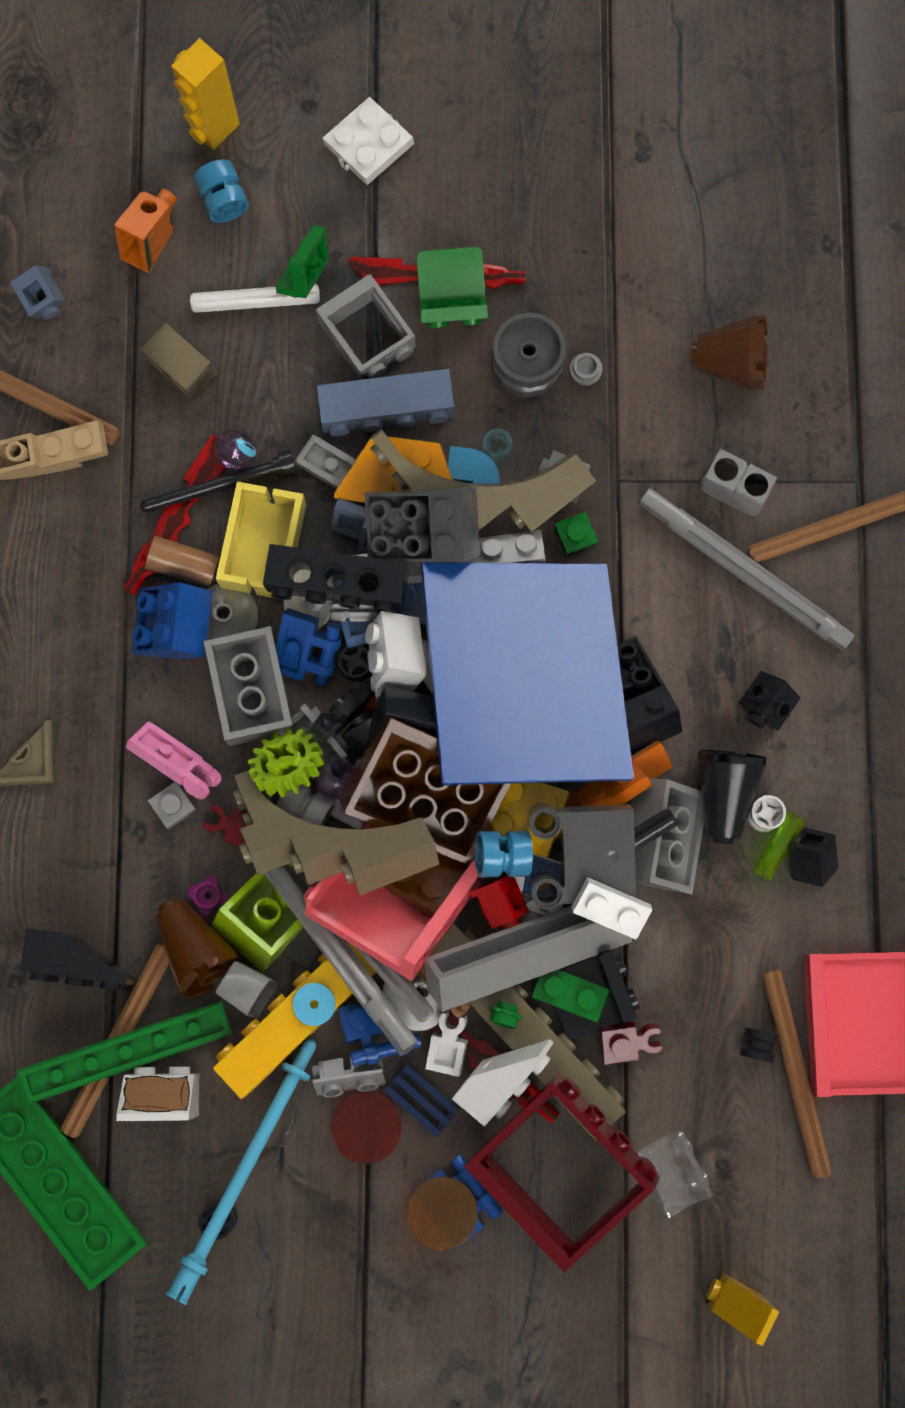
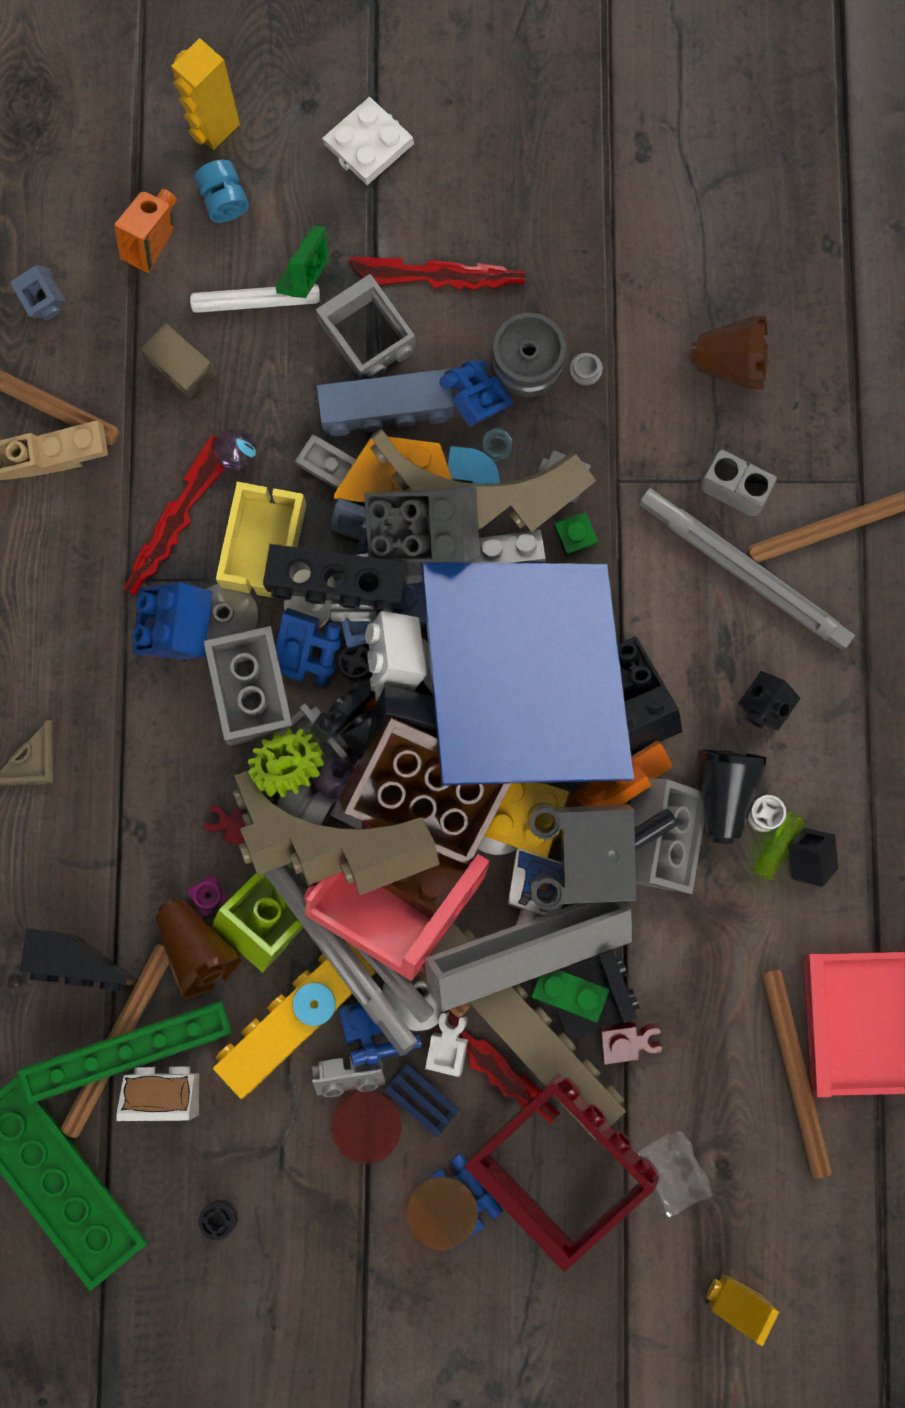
(172, 805): light grey plate -> none
(174, 760): bright pink hinge -> none
(181, 562): medium nougat brick -> none
(194, 1264): medium azure bar -> none
(246, 989): light grey piece -> none
(280, 465): black piece -> none
(451, 286): green bracket -> none
(477, 401): none -> blue plate
(497, 1078): white slope -> none
(501, 902): red brick -> none
(503, 854): dark azure wheel -> none
(505, 1015): green plate -> none
(611, 908): white plate -> none
(759, 1045): black wheel -> none

